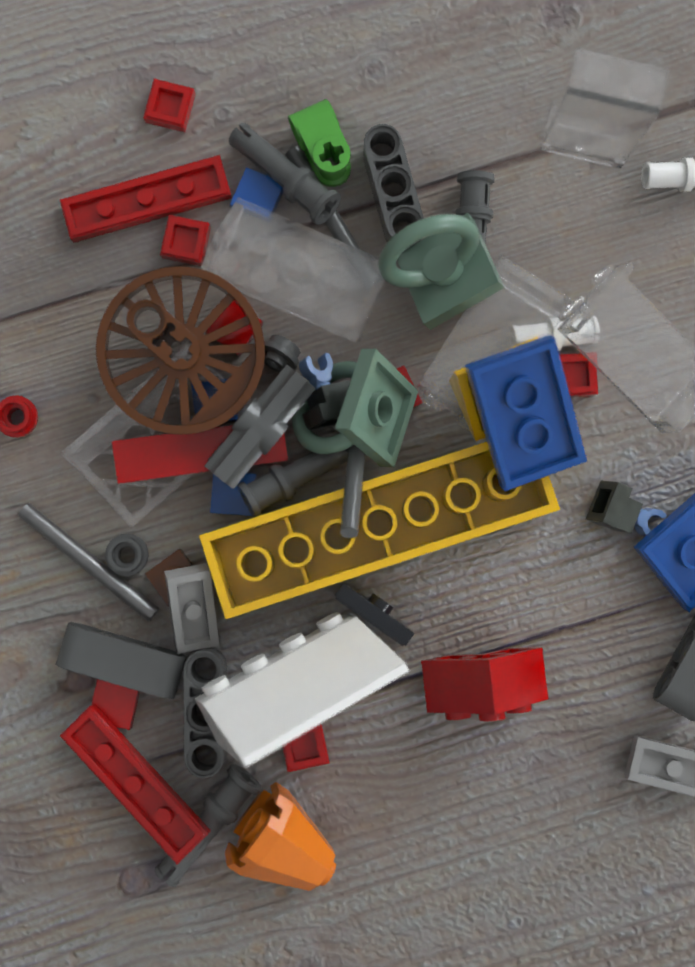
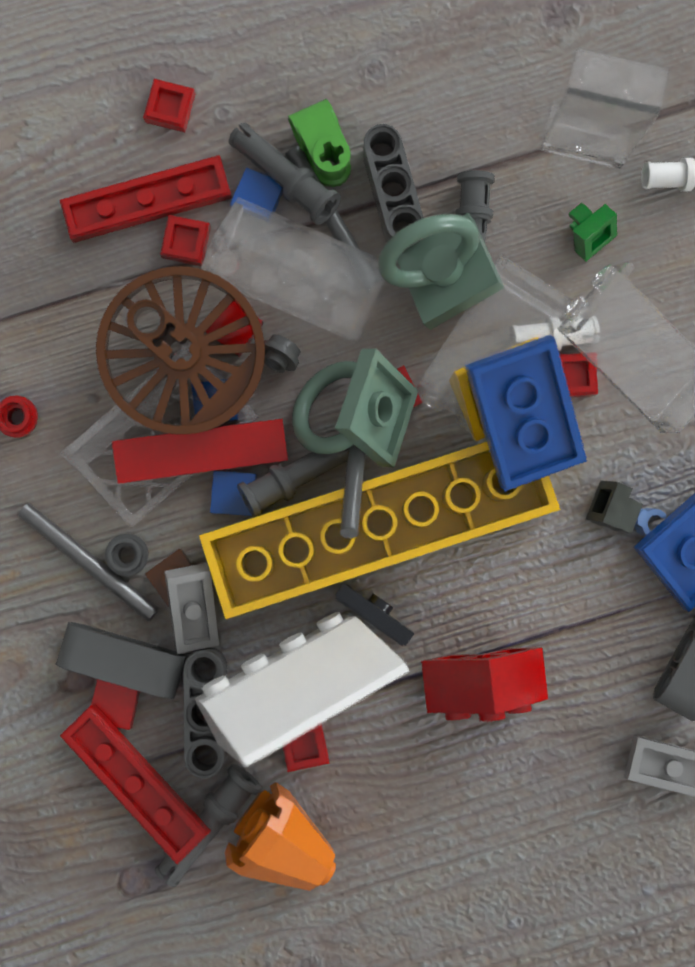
(259, 426): dark grey piece -> none
(327, 398): pearl dark grey piece -> none
(592, 230): none -> green tile

